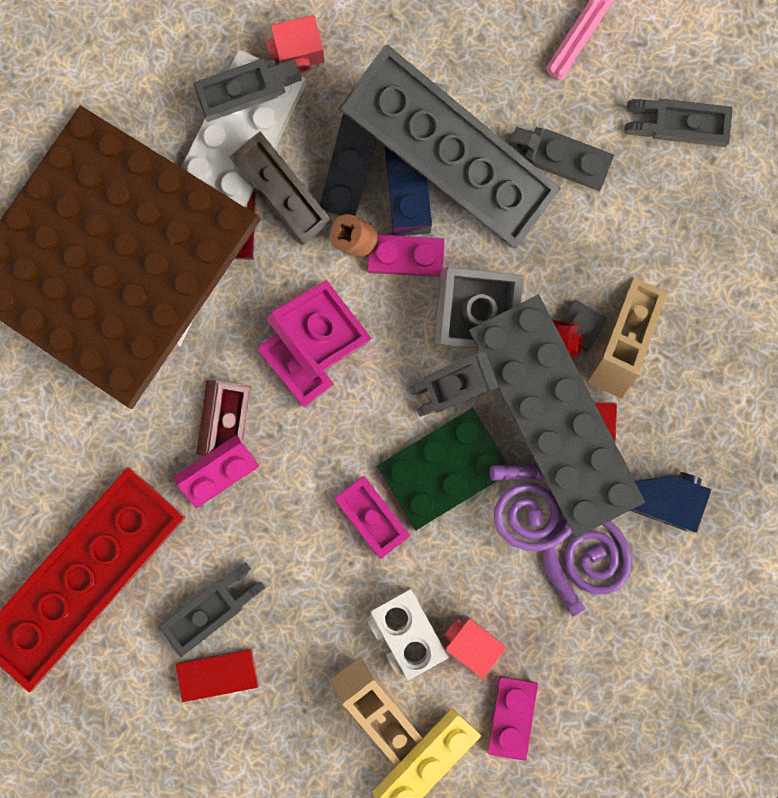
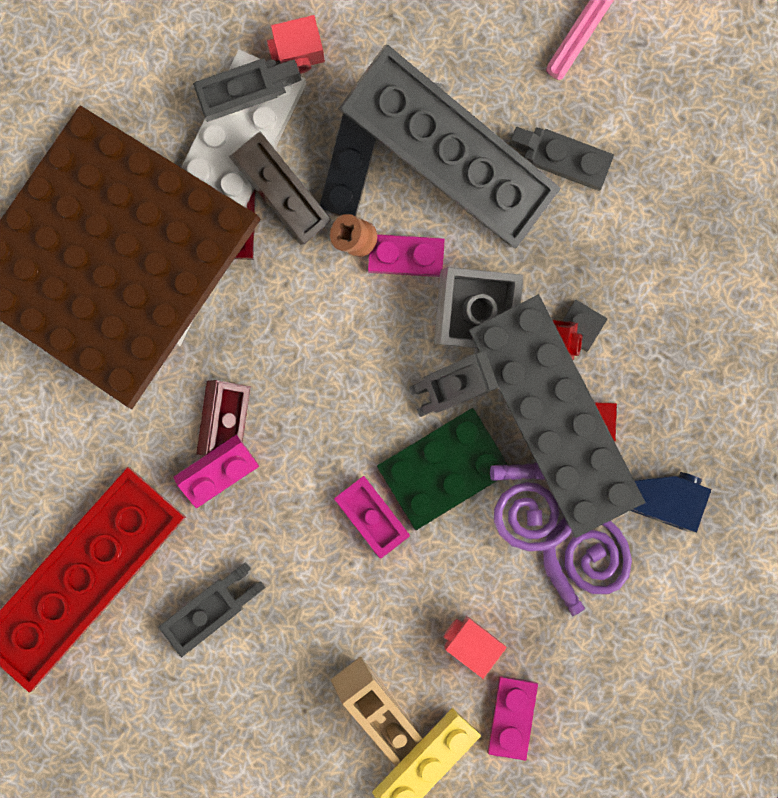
(217, 675): red tile -> none
(292, 372): dark pink plate -> none
(318, 329): dark pink plate -> none
(407, 197): dark blue slope -> none
(414, 630): white brick -> none
(628, 339): tan slope -> none
(682, 121): dark grey hinge -> none

